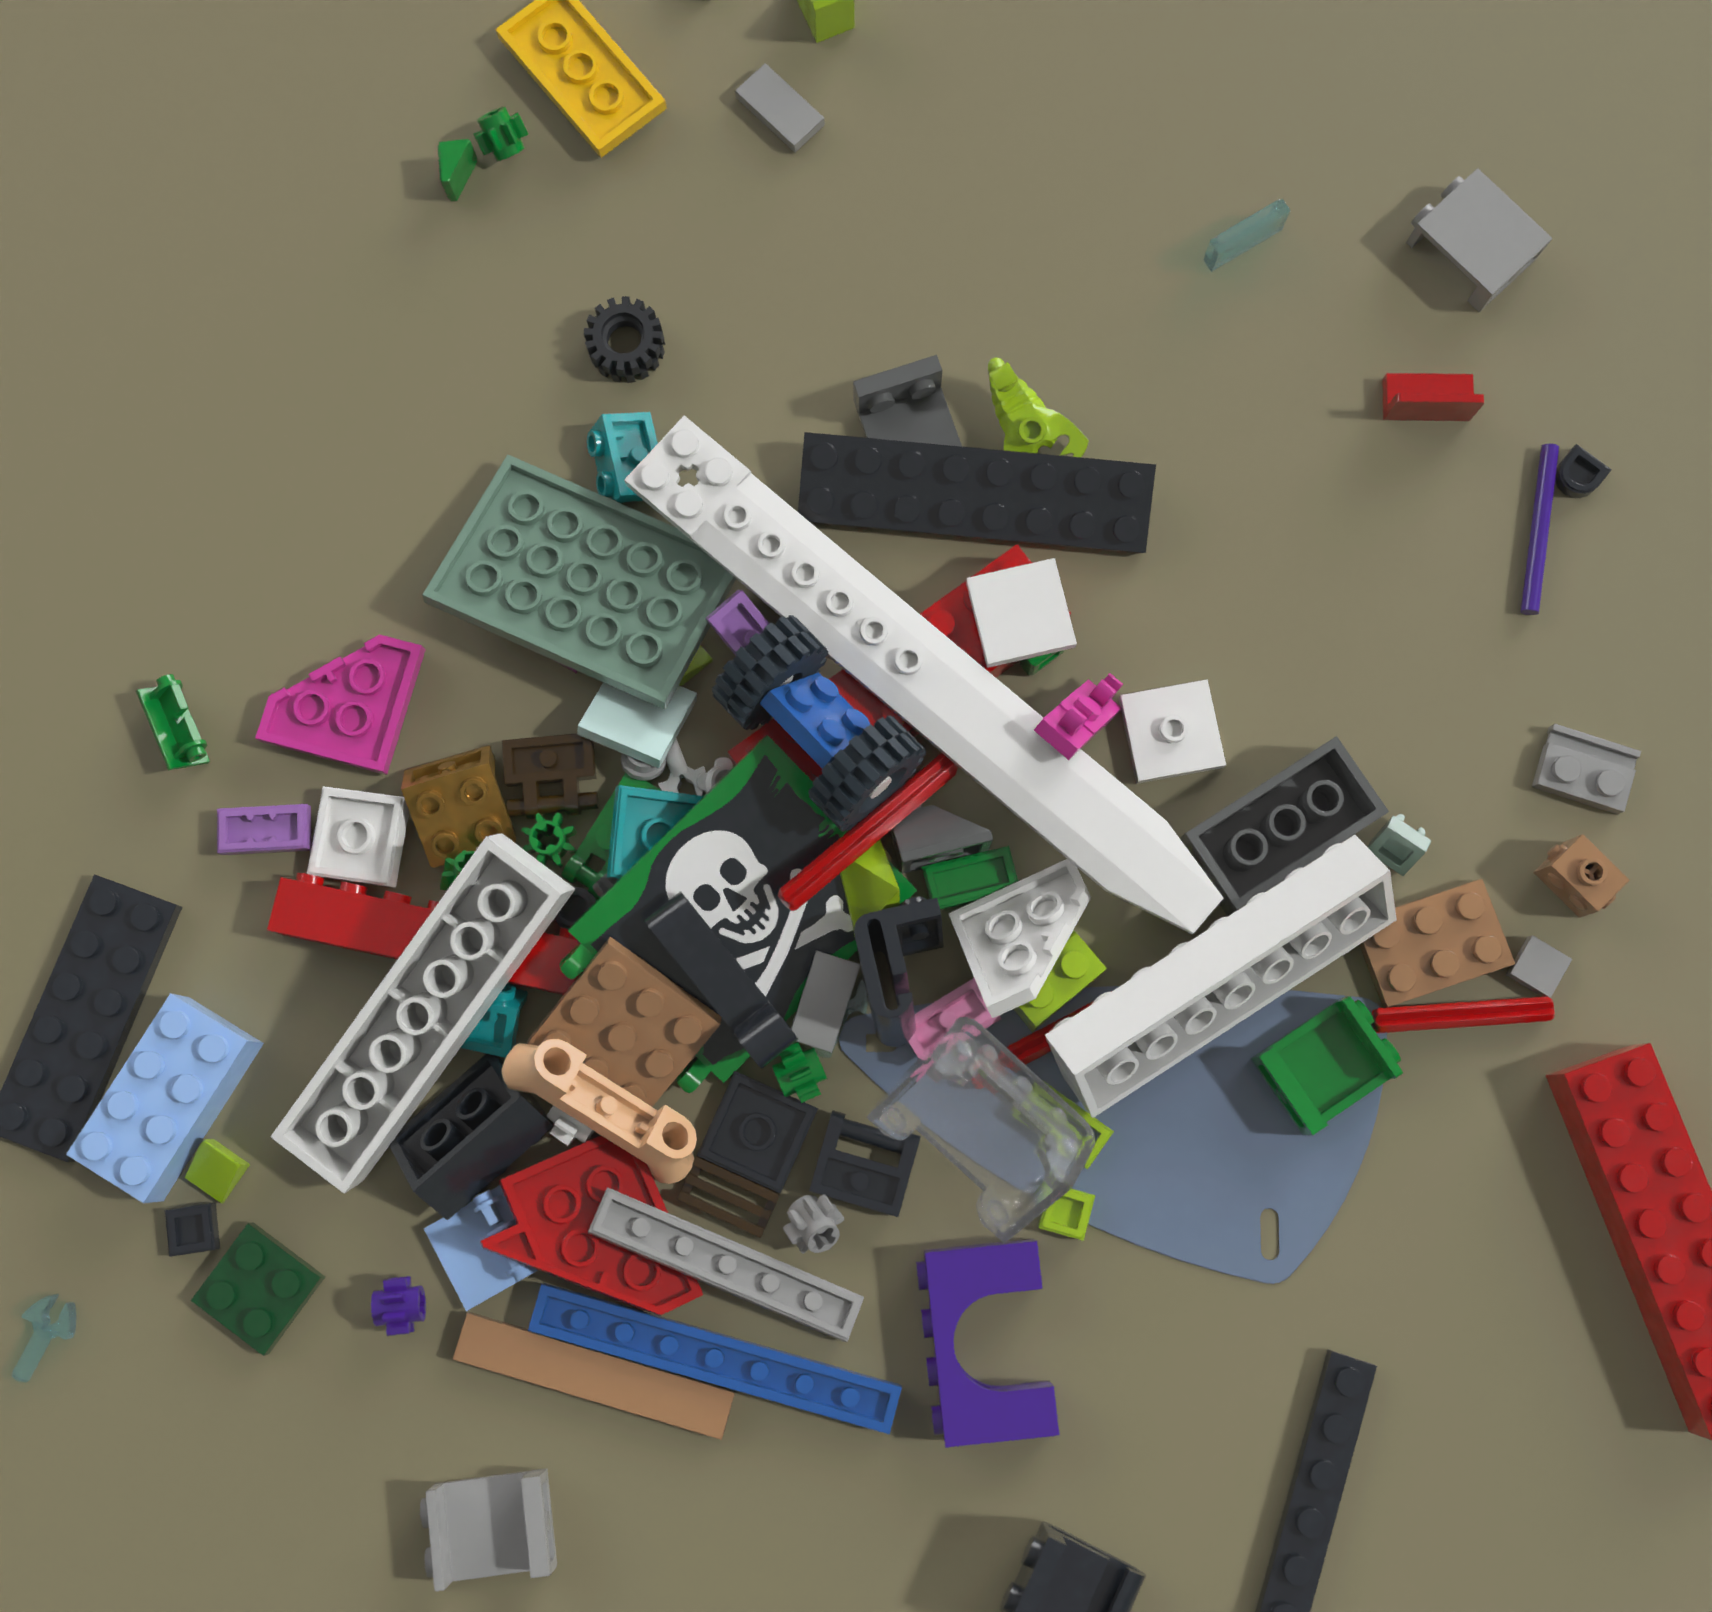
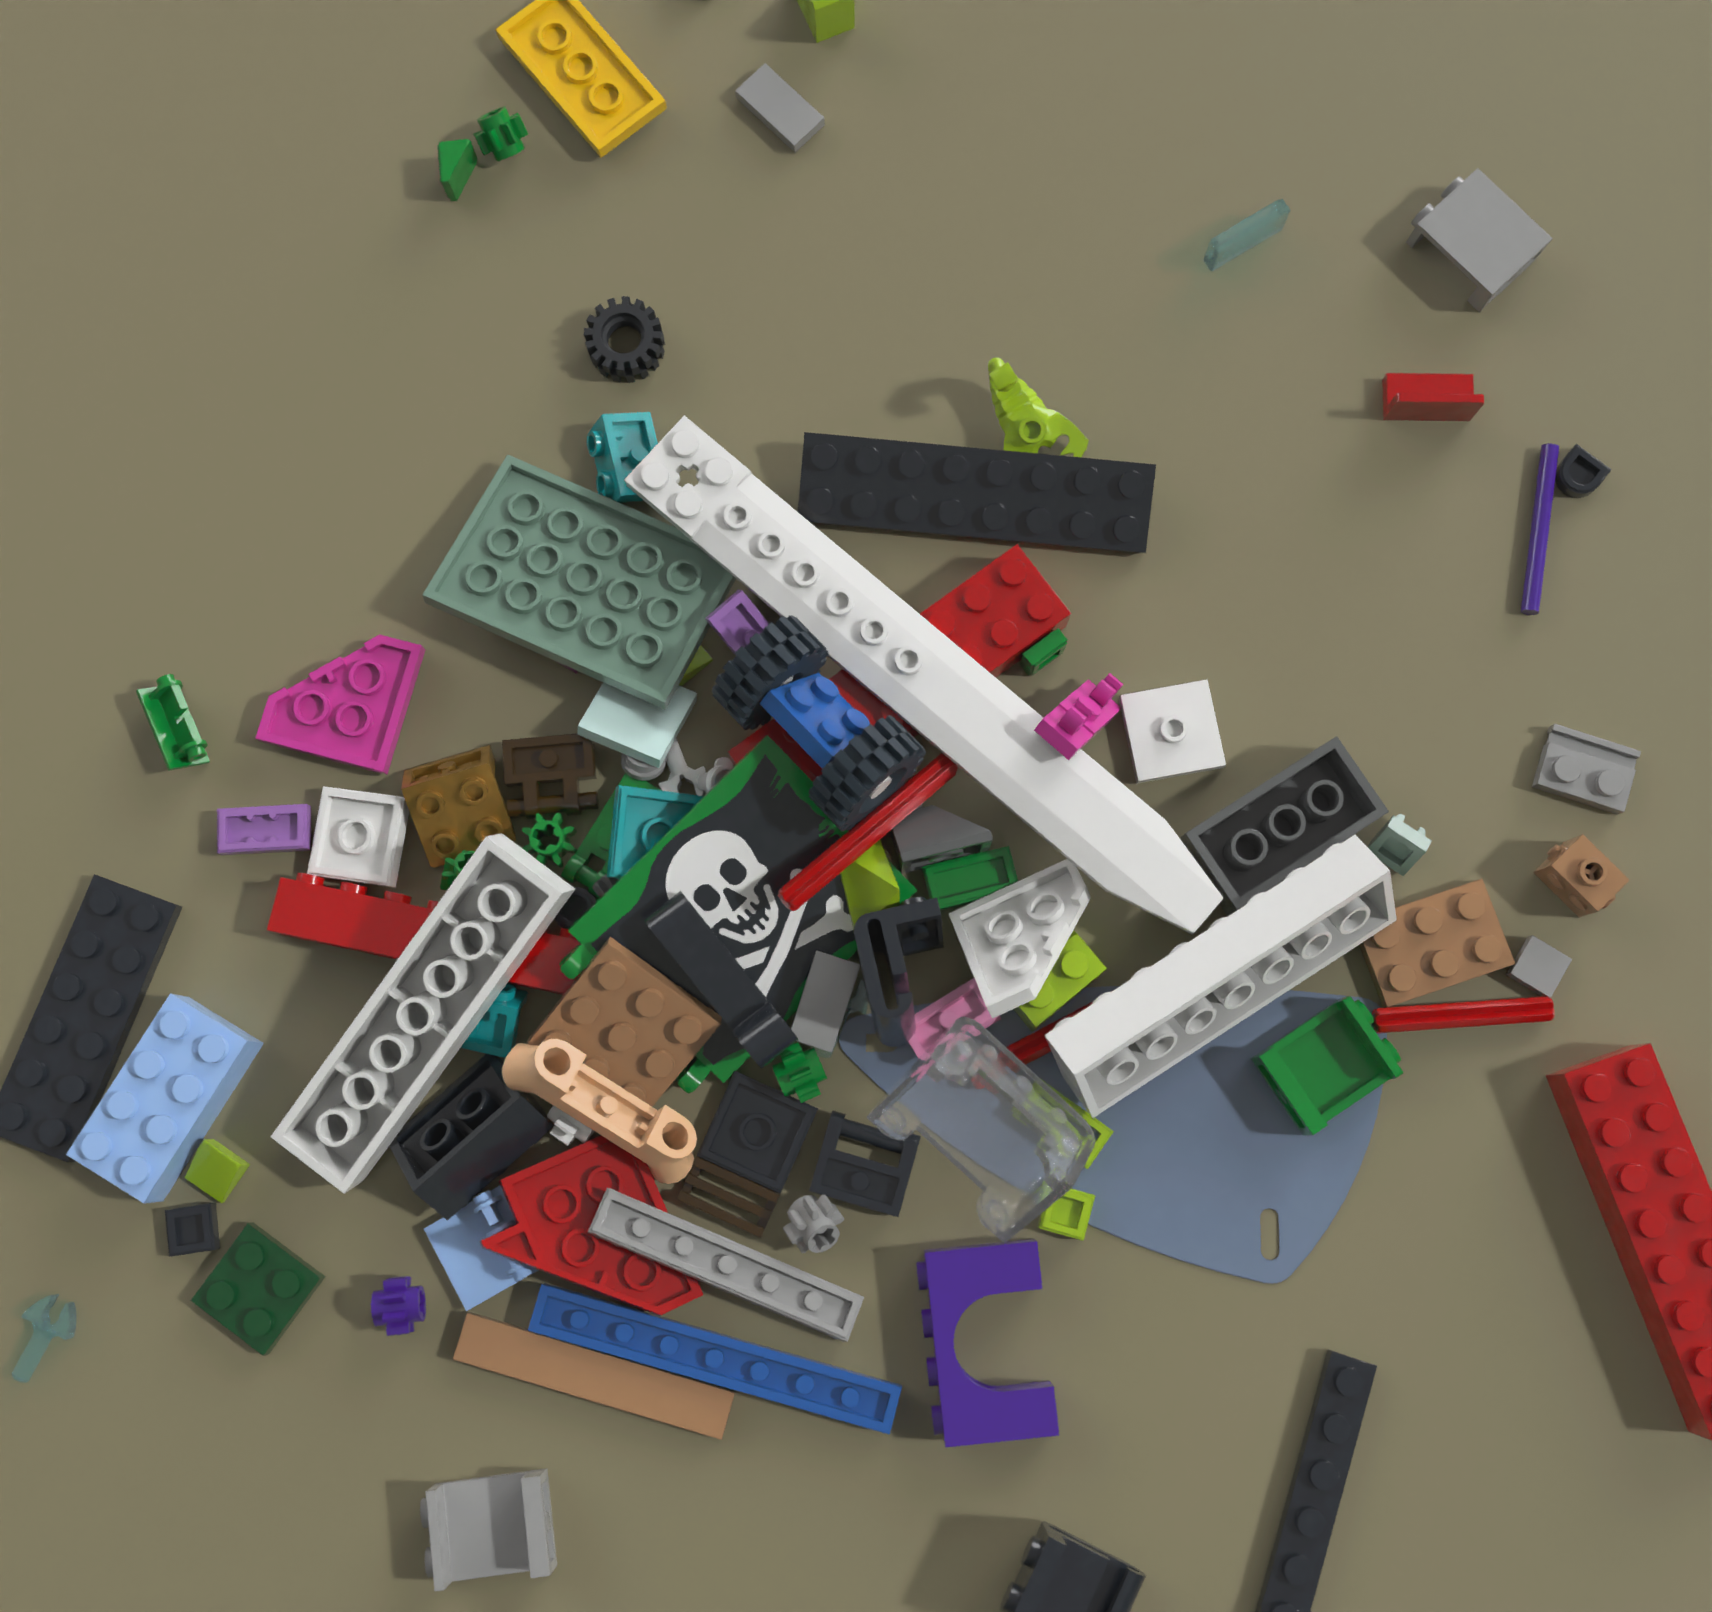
(906, 404): dark grey bracket -> none
(1021, 612): white tile -> none

